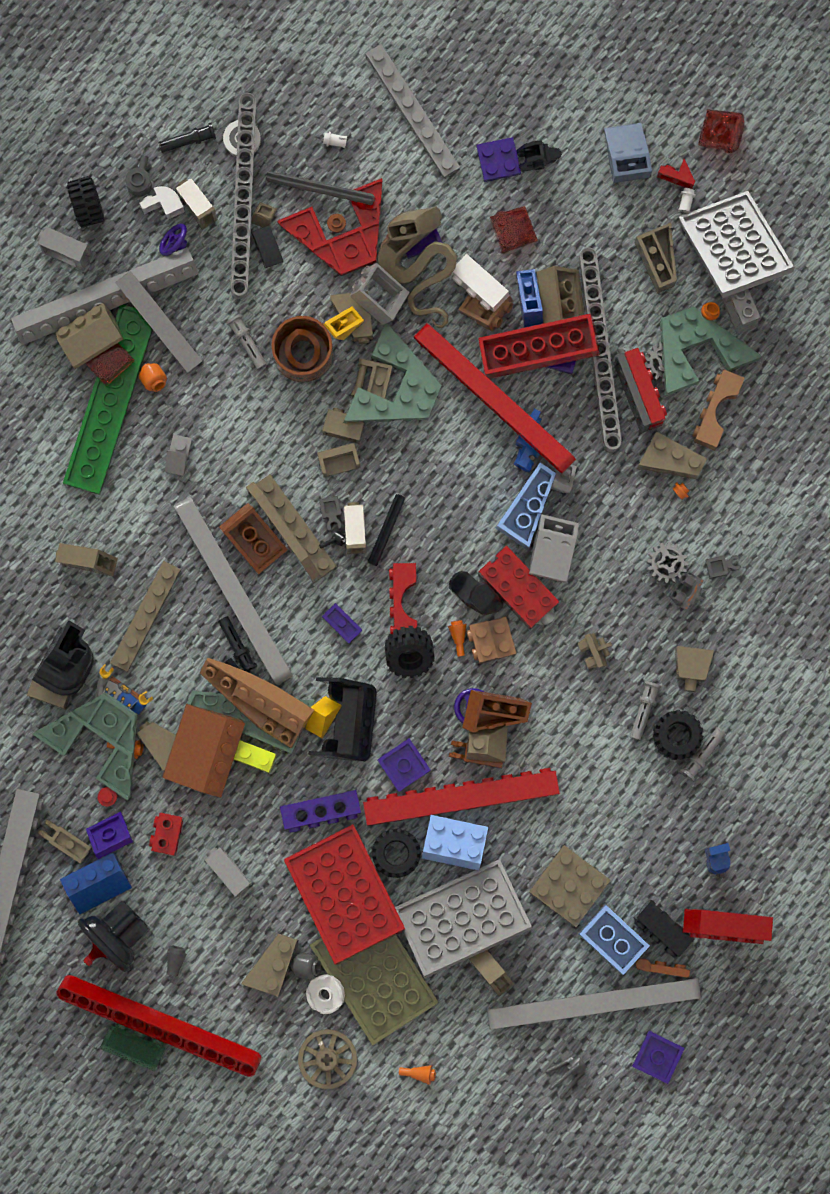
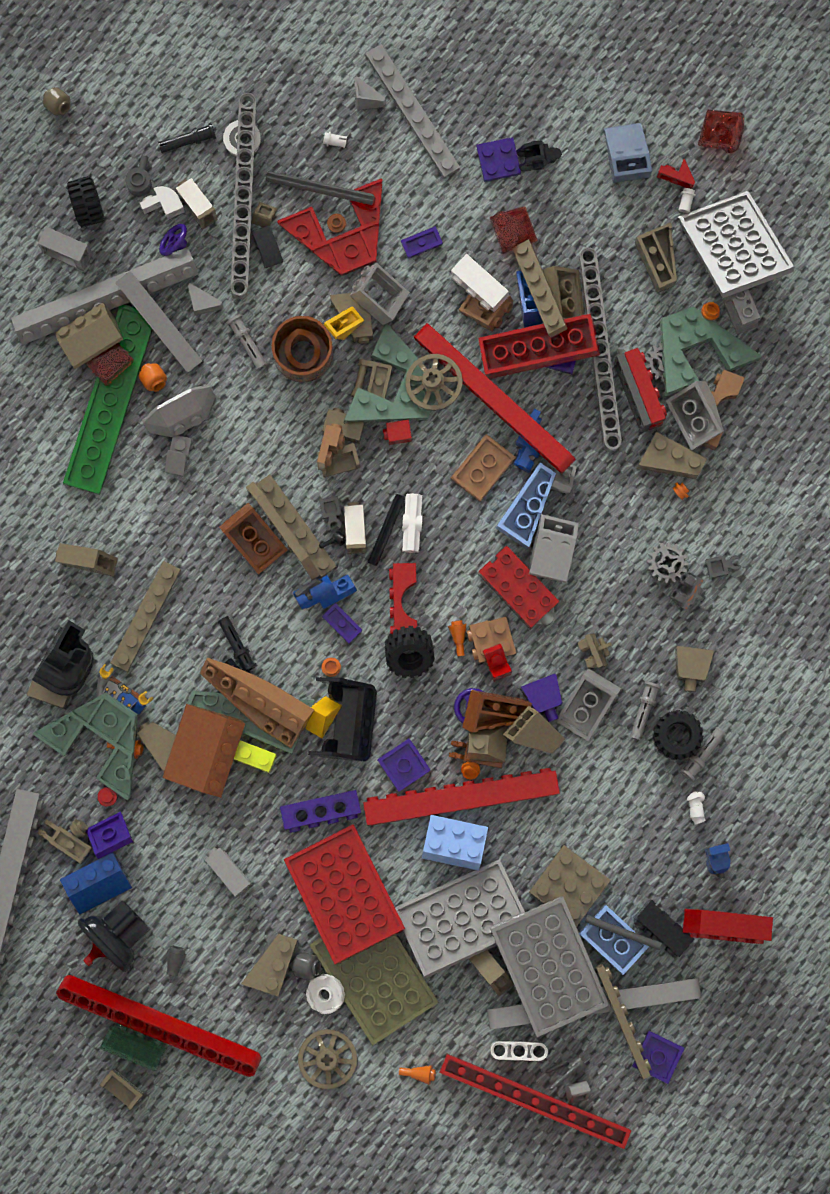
(56, 101): none -> dark tan head
(79, 828): none -> dark tan plate
(122, 1088): none -> dark tan panel
(167, 834): red brick -> none
(180, 412): none -> light grey wedge
(202, 301): none -> light grey slope
(233, 591): light grey beam -> none
(324, 592): none -> blue plate
(331, 443): none -> medium nougat plate
(331, 667): none -> orange plate
(366, 96): none -> light grey slope
(384, 840): black tyre -> none
(397, 432): none -> red brick
(403, 234): dark tan hips -> none
(412, 523): none -> white piece
(433, 381): none -> dark tan wheel
(470, 770): none -> orange plate
(475, 594): black animal -> none
(483, 468): none -> medium nougat tile
(497, 662): none -> red slope
(528, 1050): none -> white beam
(534, 732): none -> dark tan slope
(535, 1101): none -> red brick
(539, 288): none -> dark tan plate
(544, 696): none -> dark purple torso
(549, 966): none -> light grey plate
(577, 1092): none -> light grey brick
(588, 704): none -> light grey slope
(620, 1013): none -> dark tan plate
(623, 932): none -> dark grey bar
(660, 967): dark orange hinge -> none
(696, 413): none -> light grey slope
(696, 807): none -> white arm

